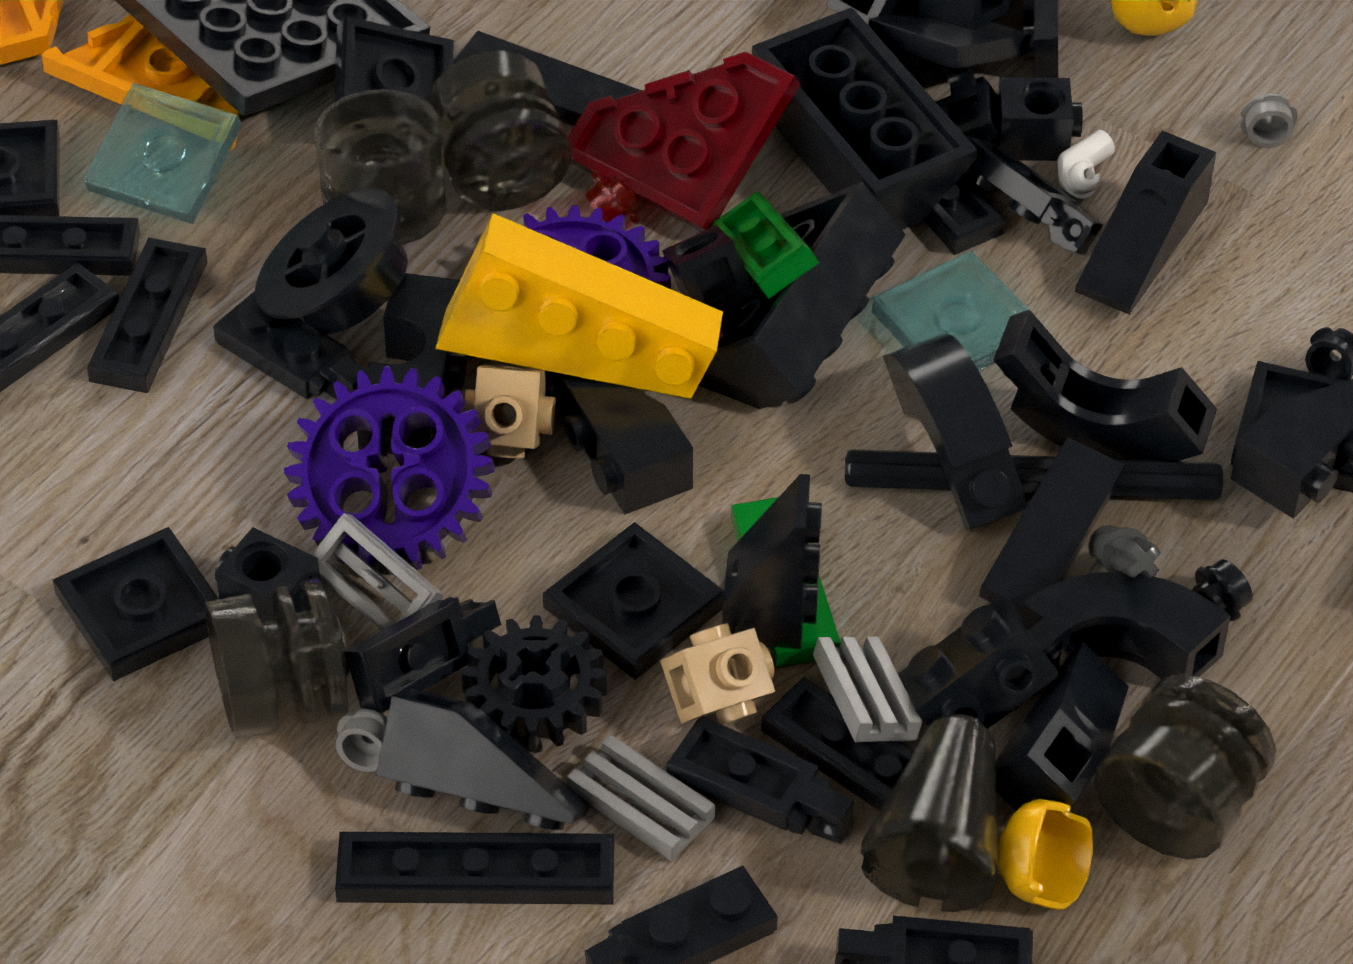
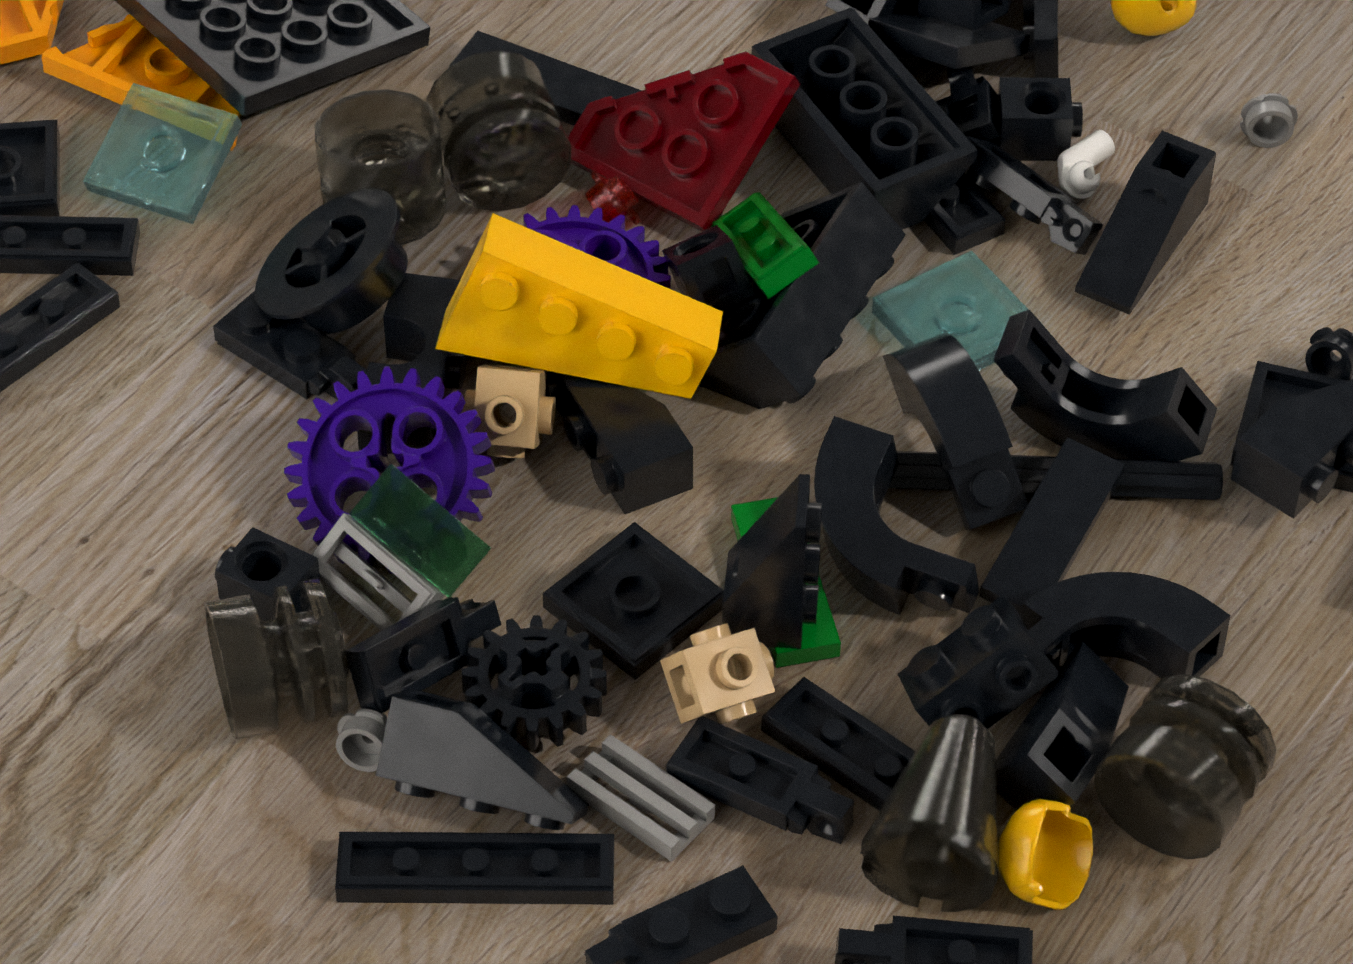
(137, 603): black tile -> none
(147, 315): black tile -> none
(387, 58): black tile -> none
(420, 531): none -> clear green plate
(851, 484): none -> black arch
(878, 690): light grey tile -> none
(1124, 551): dark grey axle -> none
(1224, 587): black plate -> none

